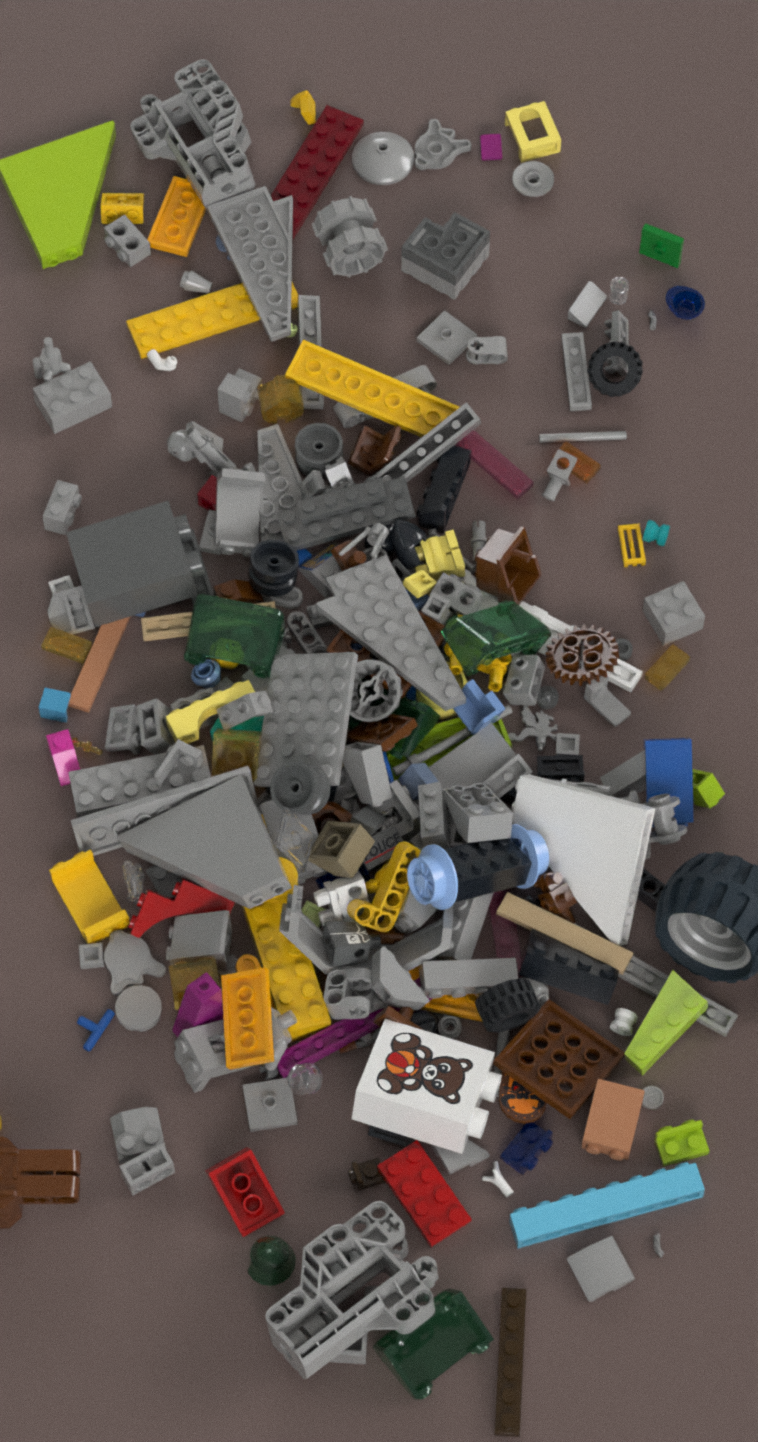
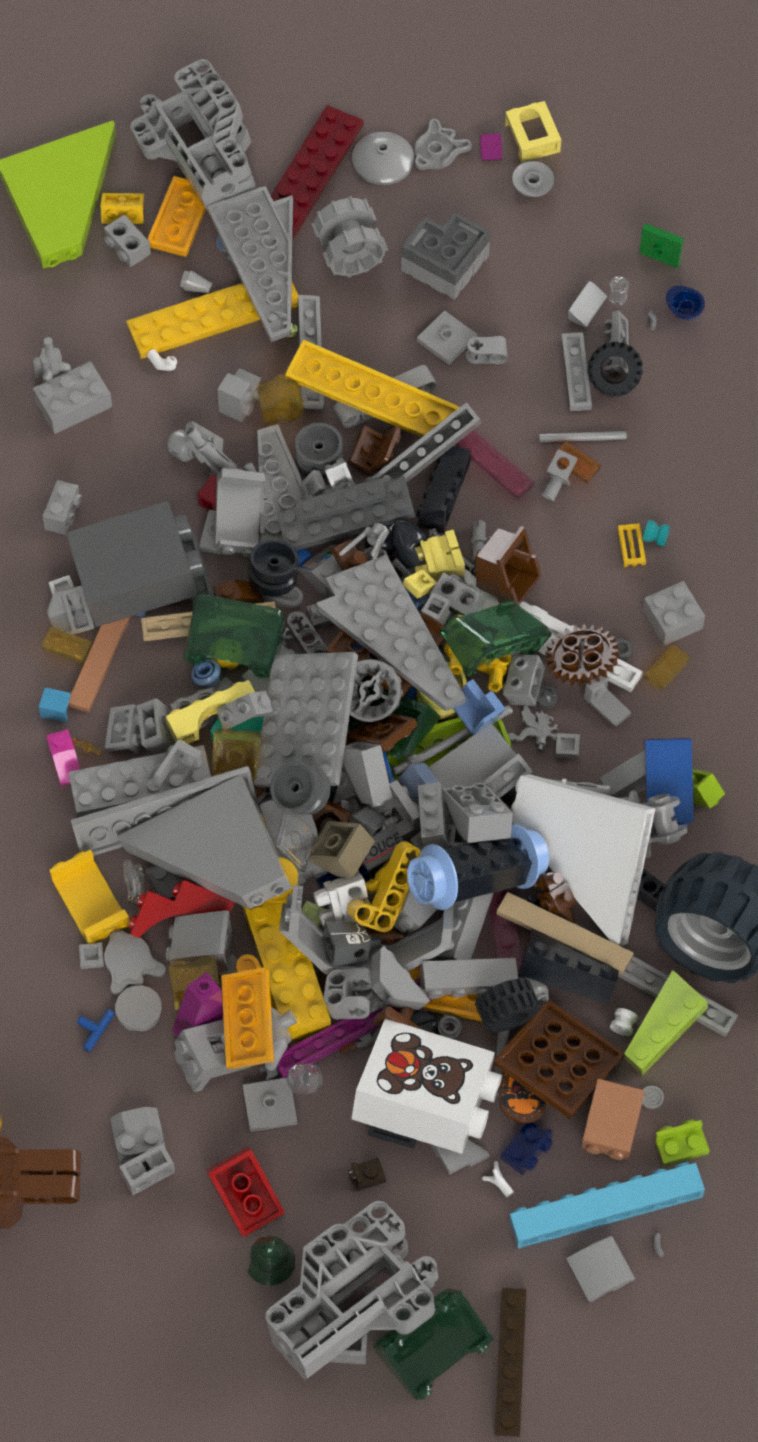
(307, 104): yellow tile -> none
(424, 1193): red plate -> none
(559, 767): black bracket -> none

